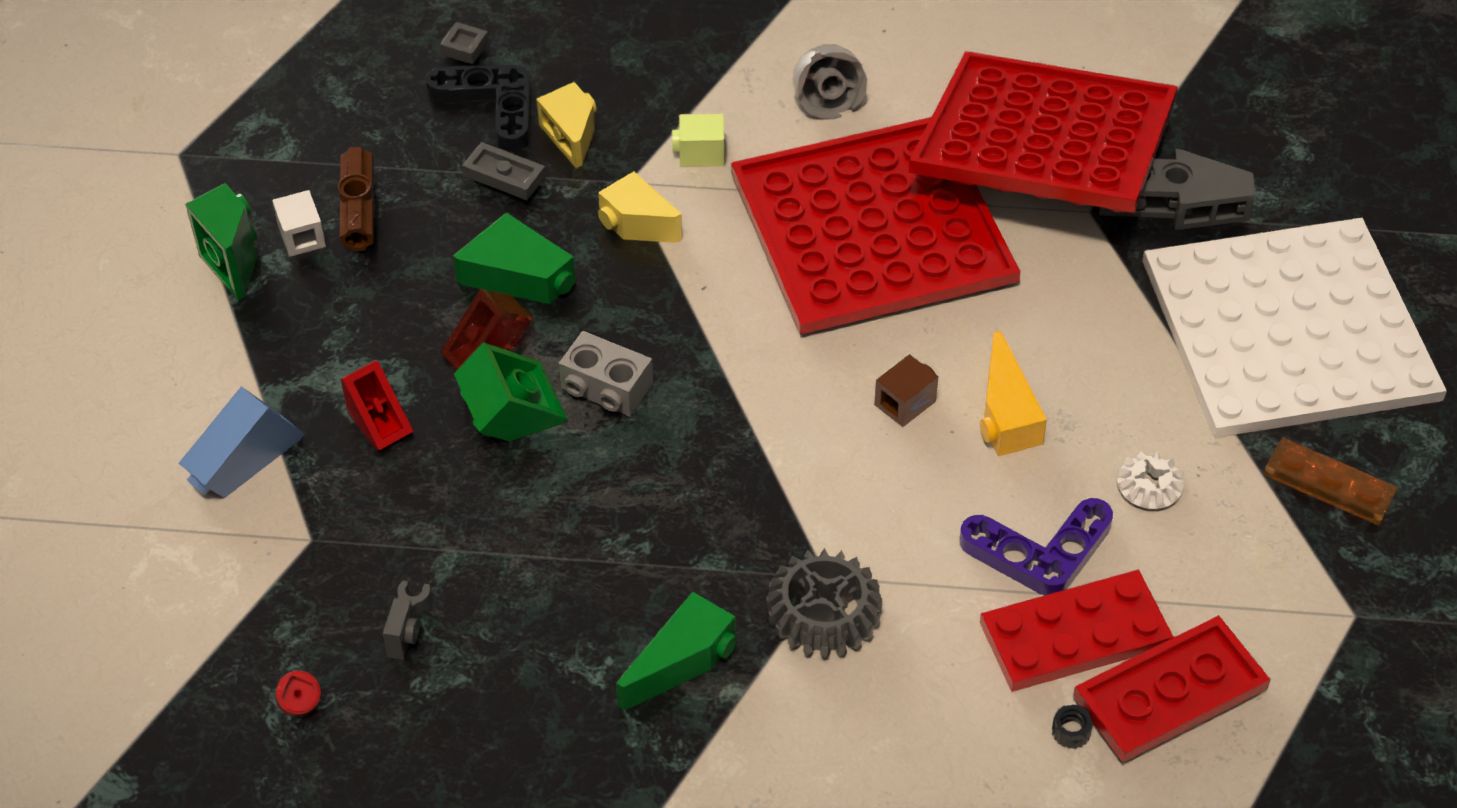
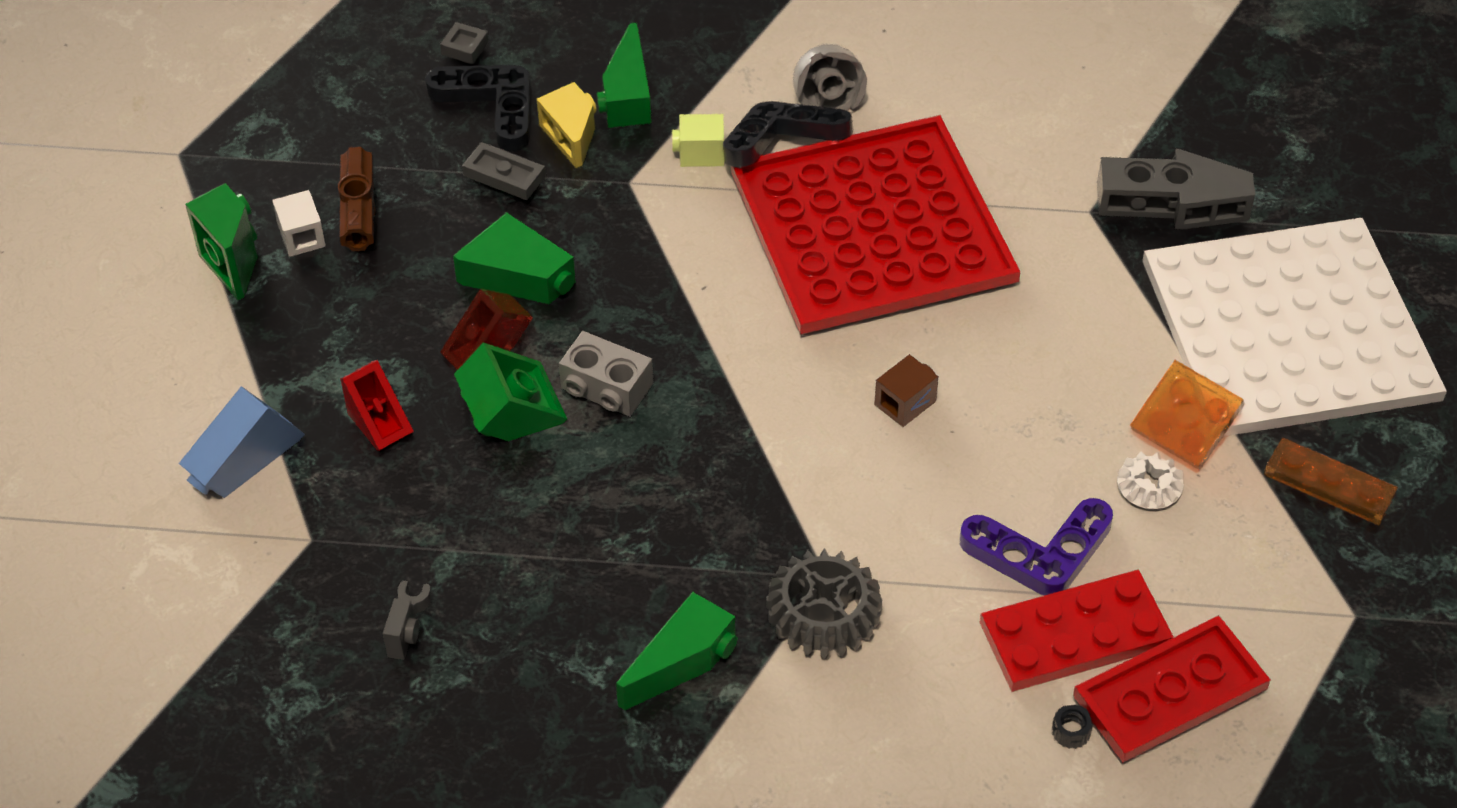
(297, 693): red tile -> none
(625, 84): none -> green slope
(639, 211): light yellow slope -> none
(772, 118): none -> black beam
(1011, 412): yellow slope -> none
(1045, 131): red plate -> none
(1187, 414): none -> clear orange plate

